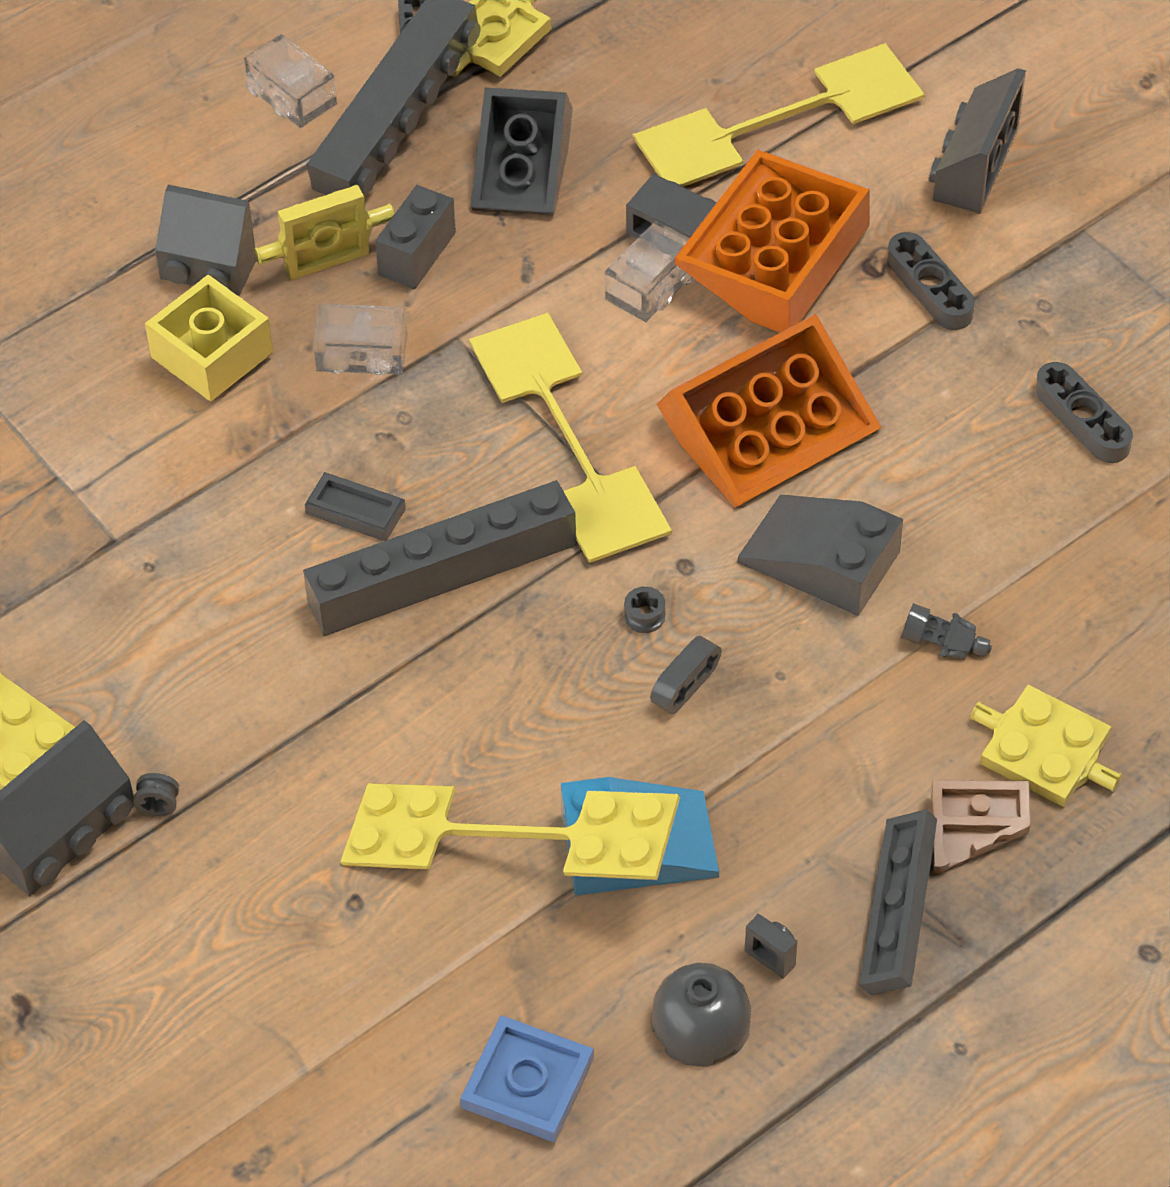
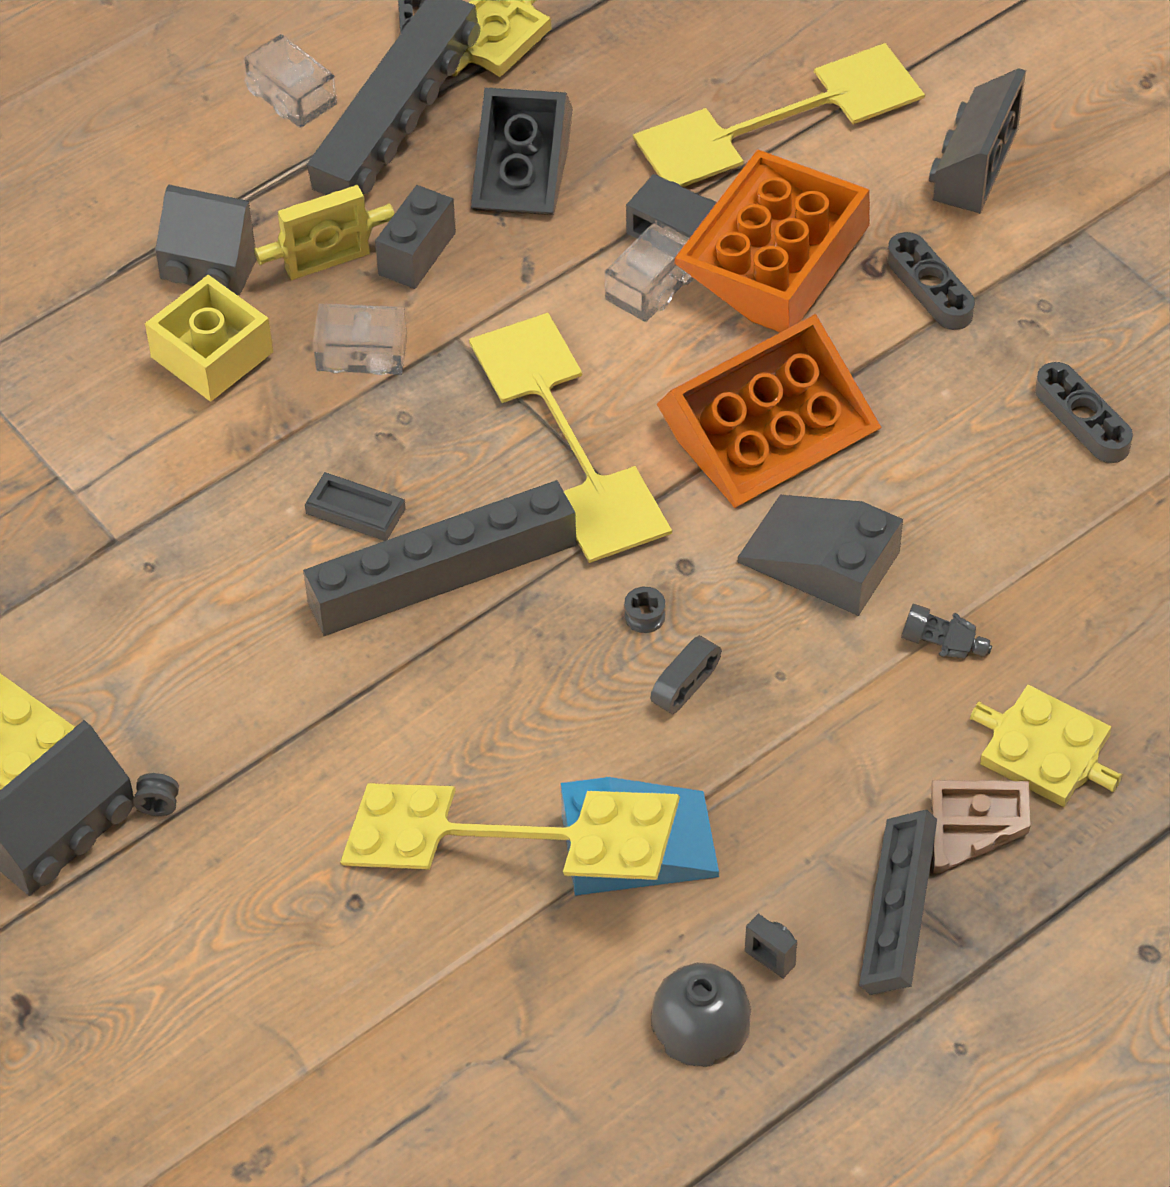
(527, 1078): medium blue plate -> none

